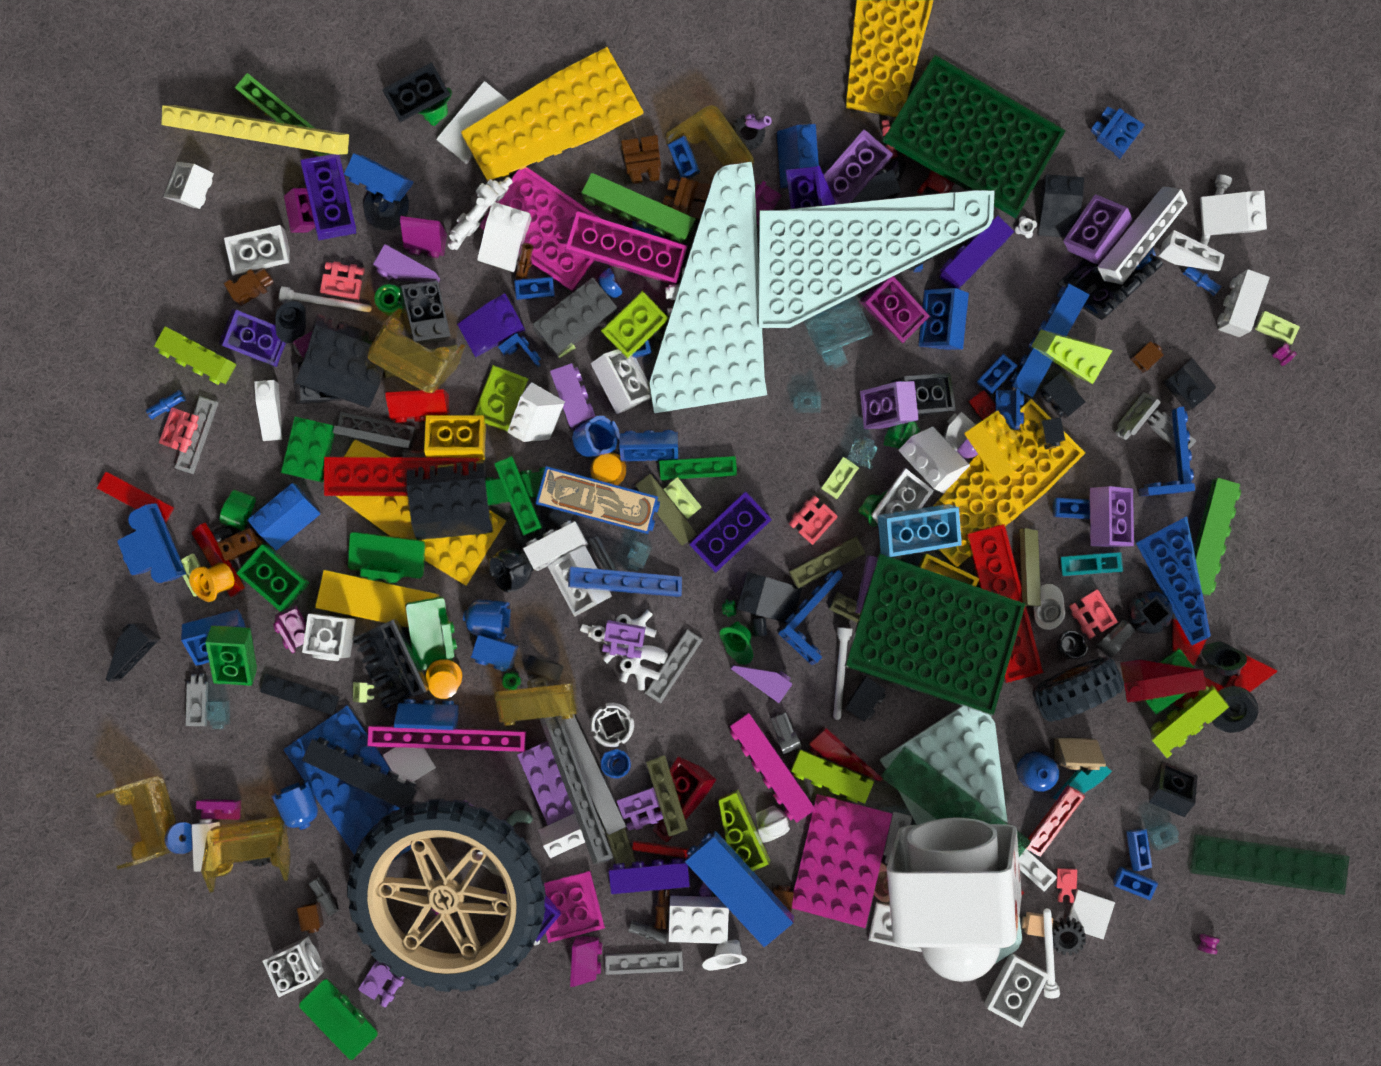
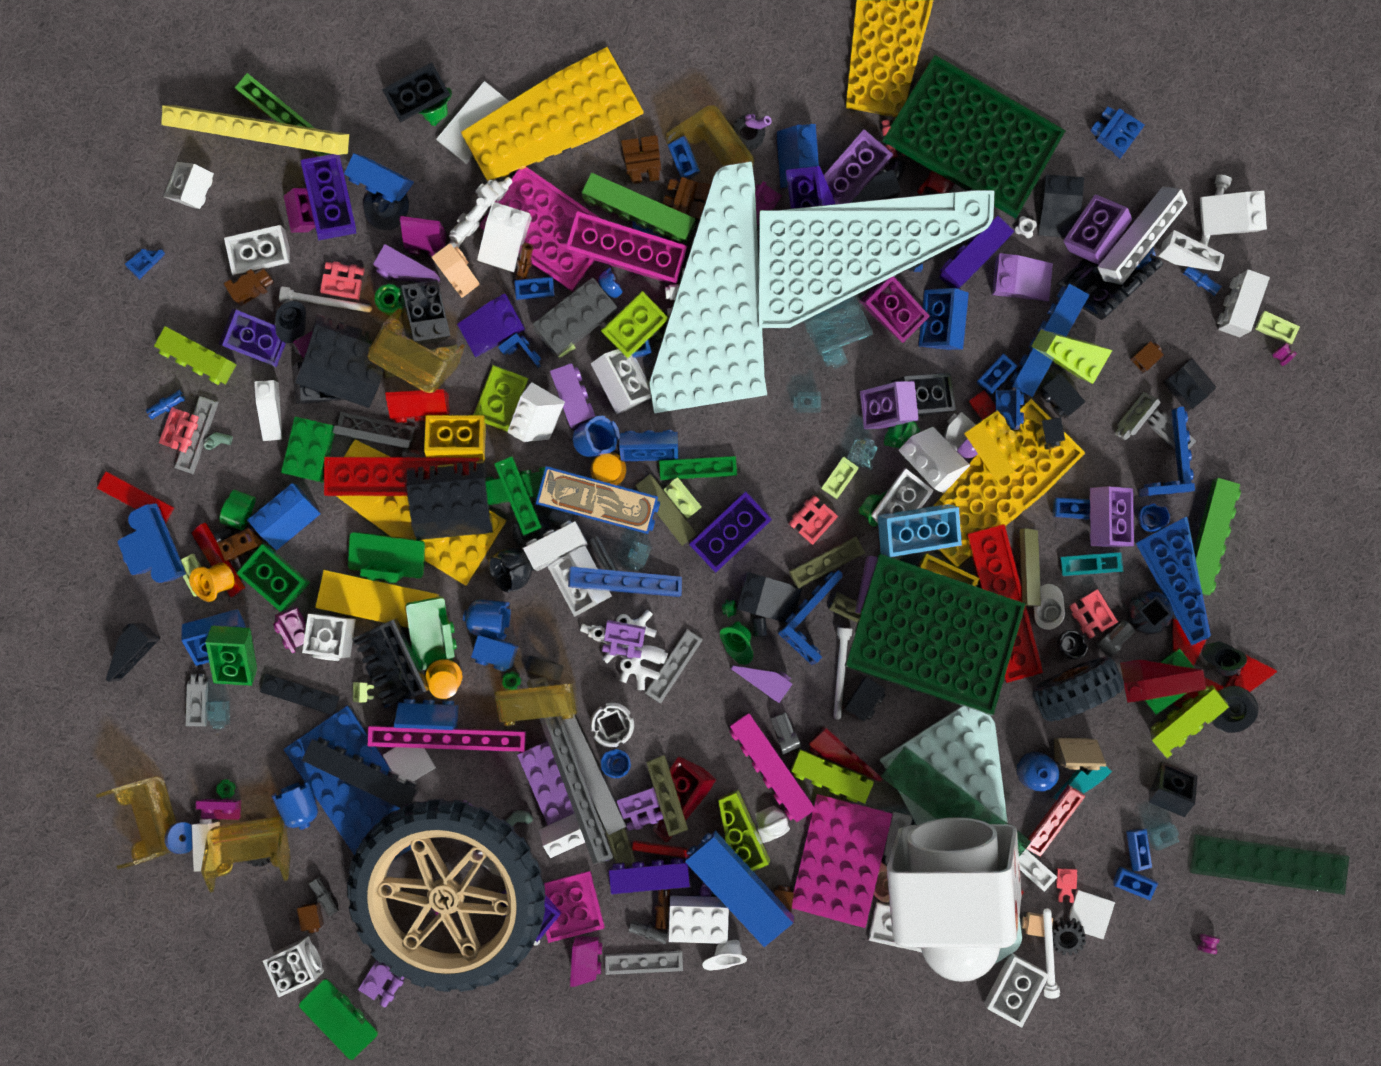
(143, 262): none -> blue slope
(215, 439): none -> sand green arm
(221, 788): none -> green plate
(454, 267): none -> light nougat wedge
(1022, 277): none -> medium lavender slope
(1160, 515): none -> blue hair

